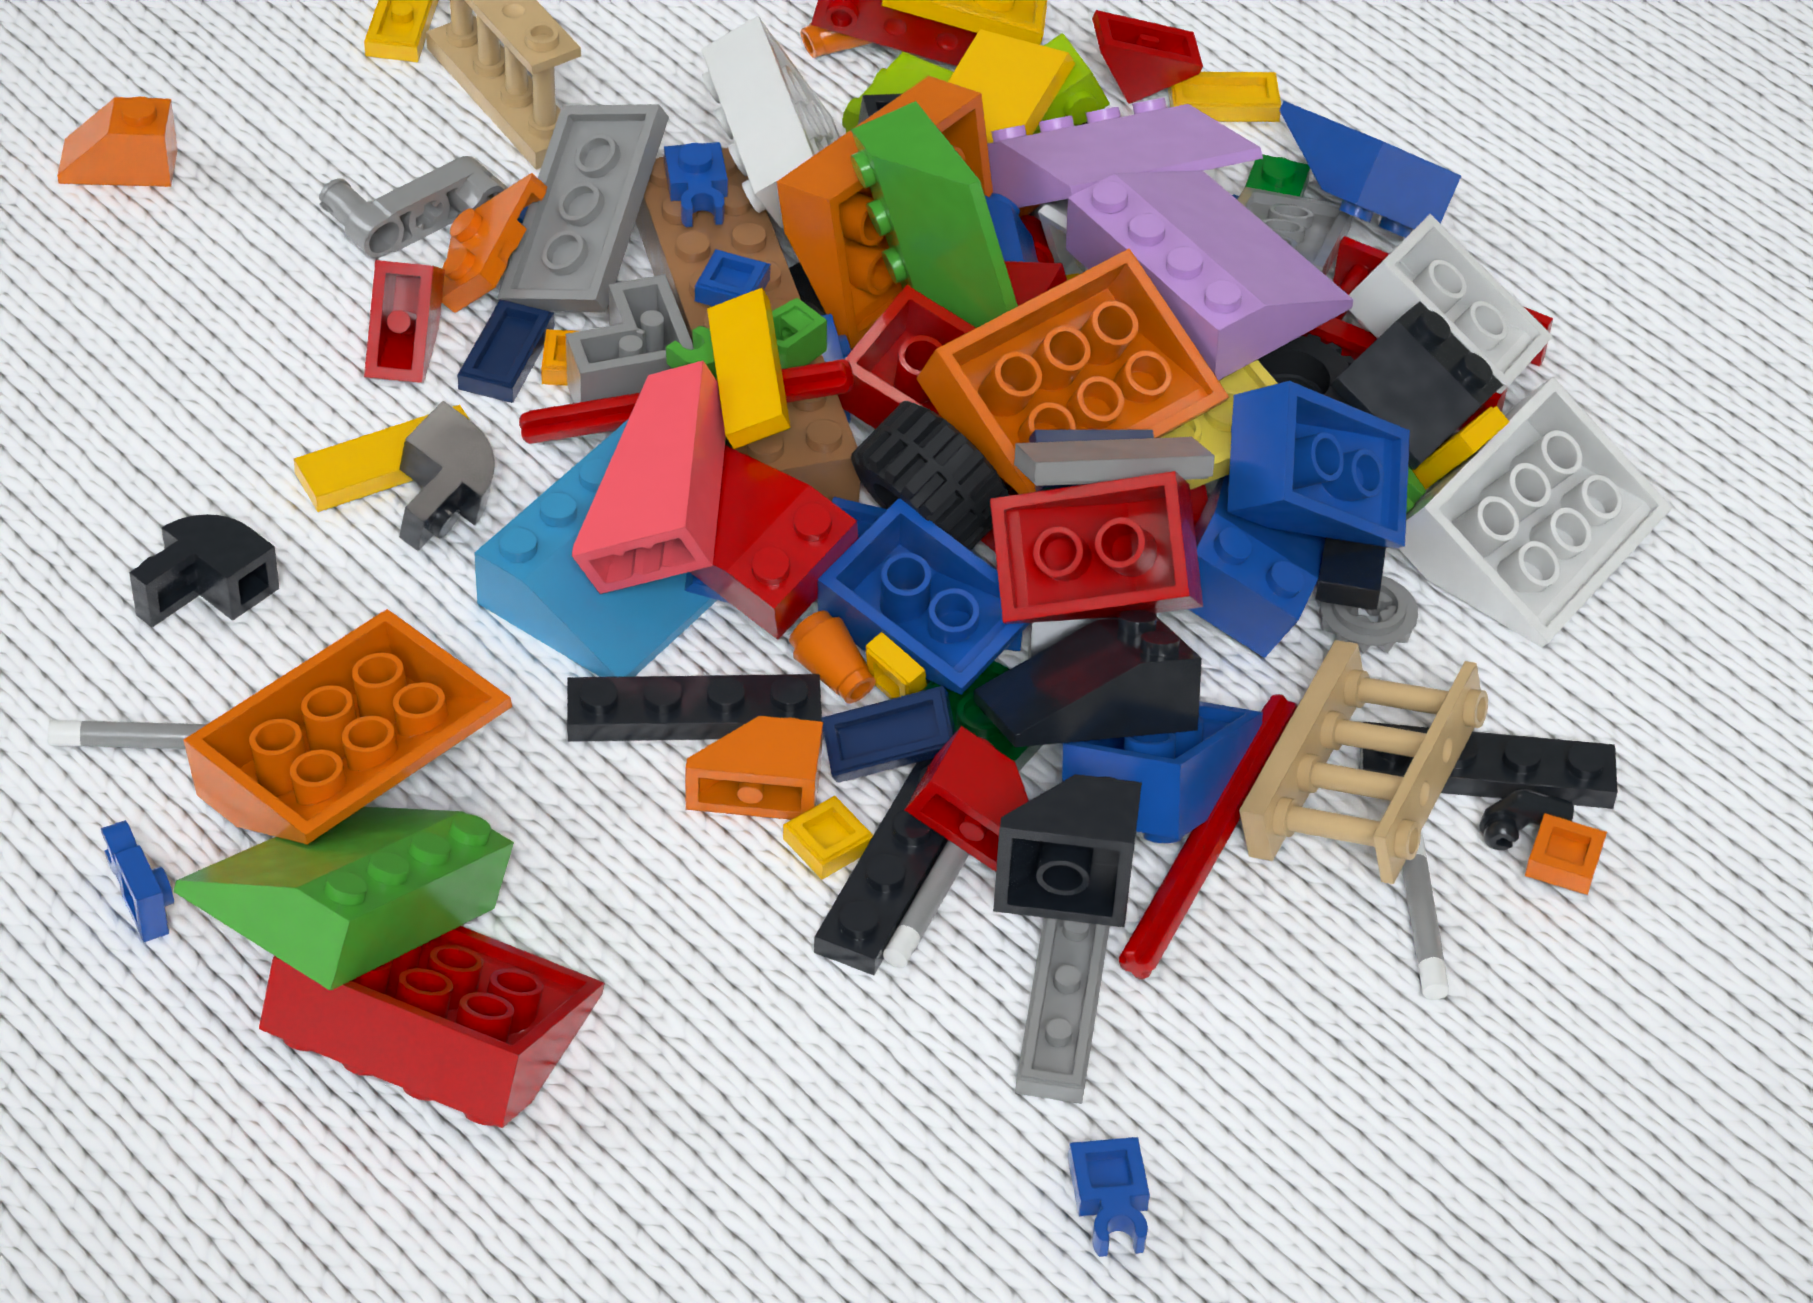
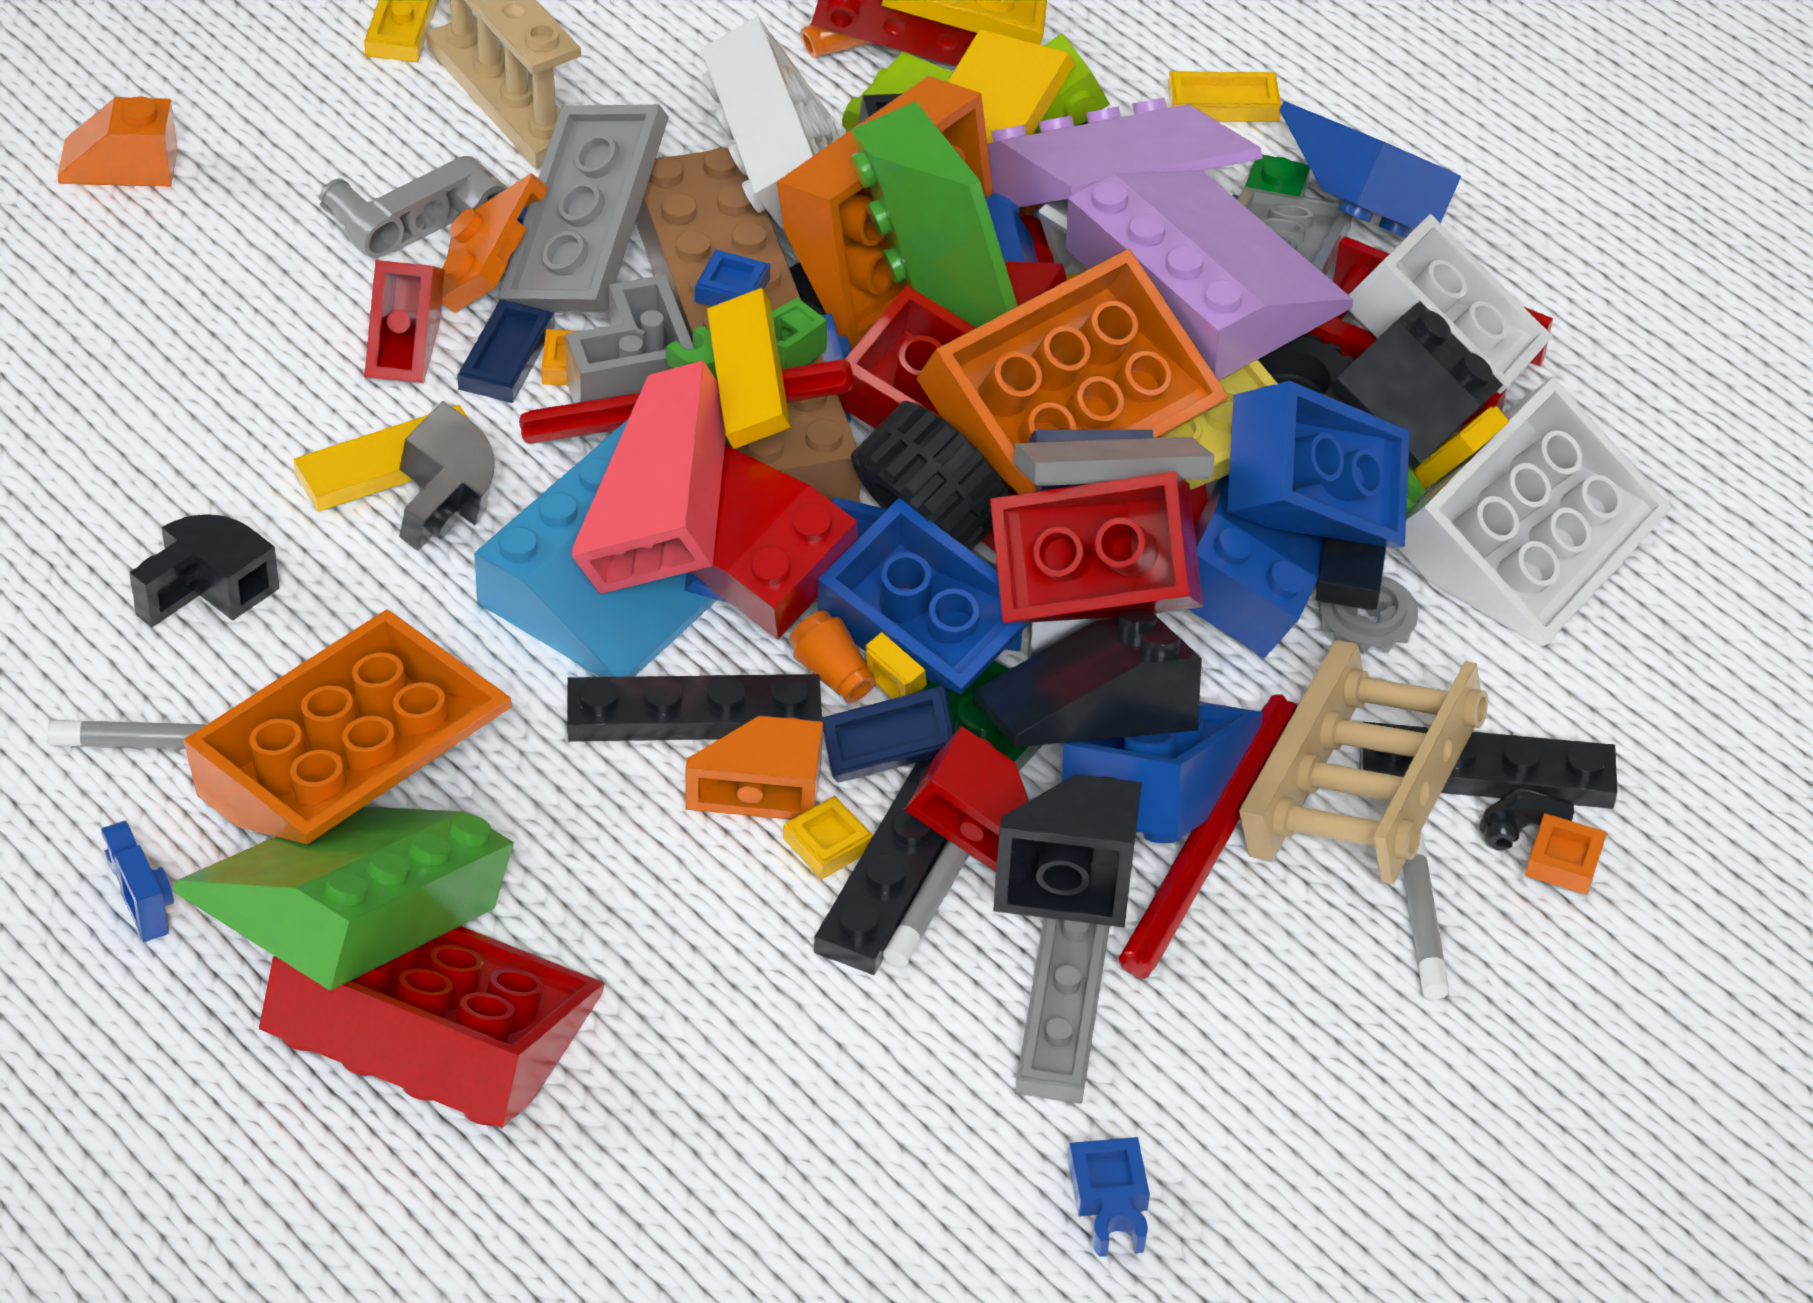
(697, 179): blue plate -> none
(1145, 54): red slope -> none

